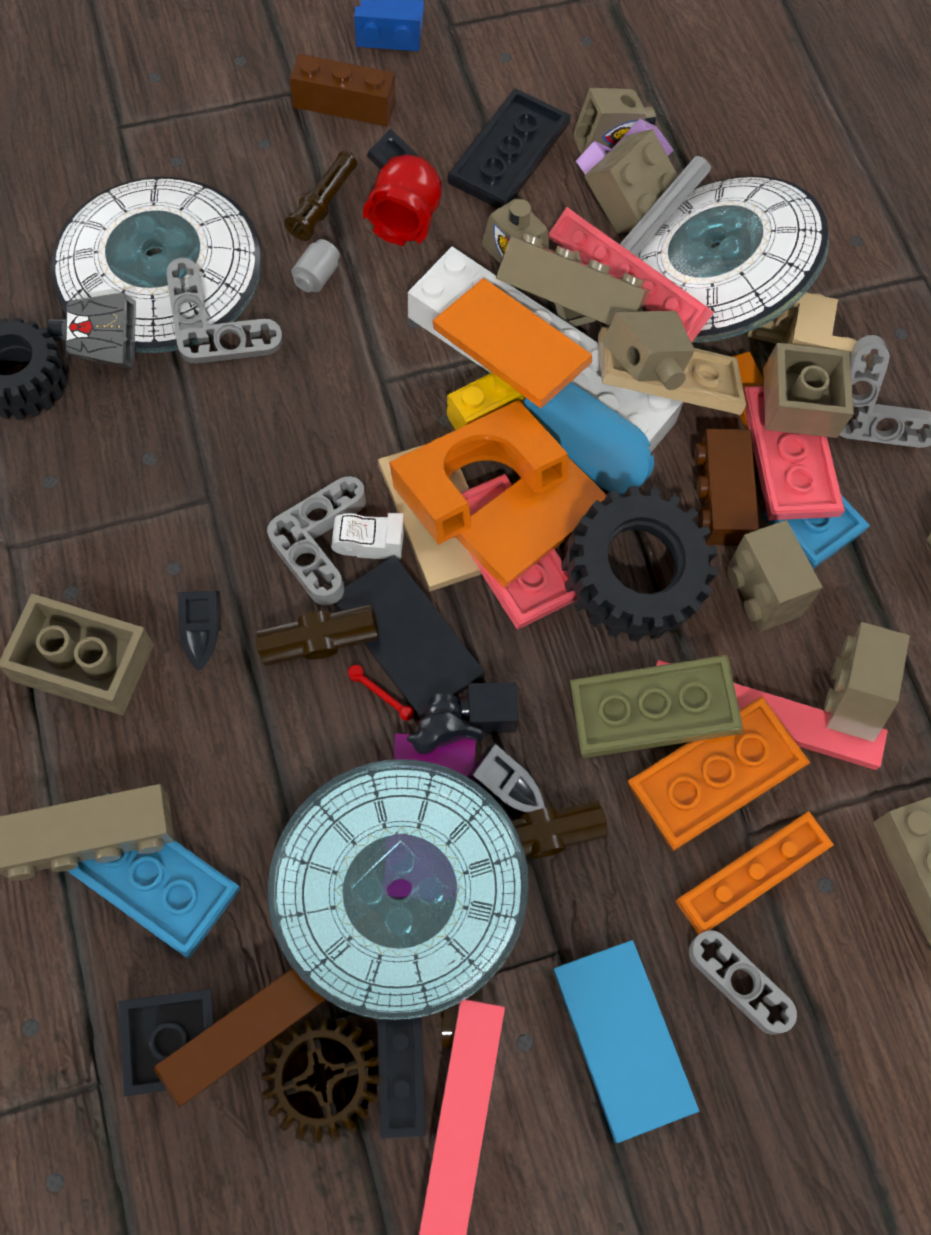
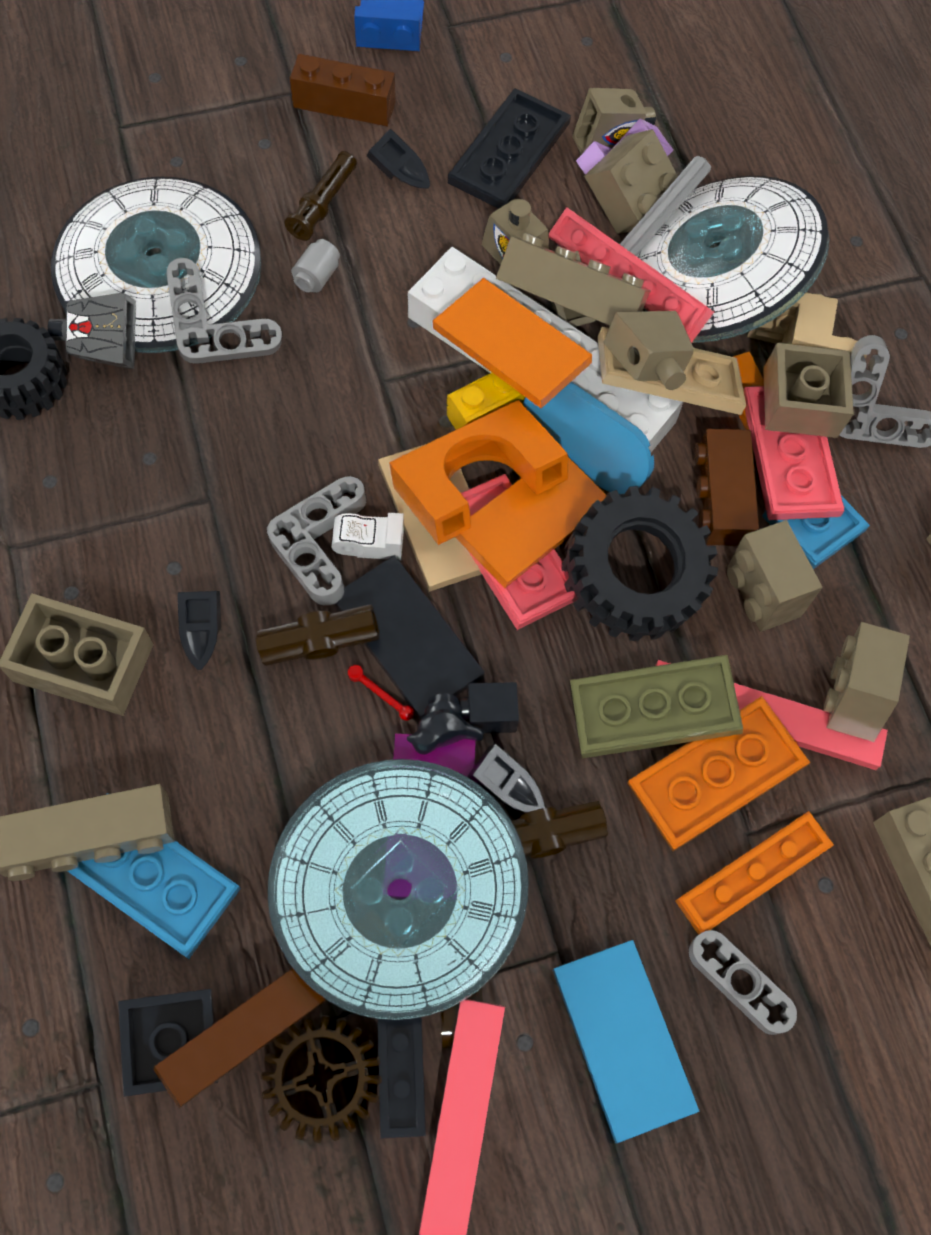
(404, 200): red tile -> none

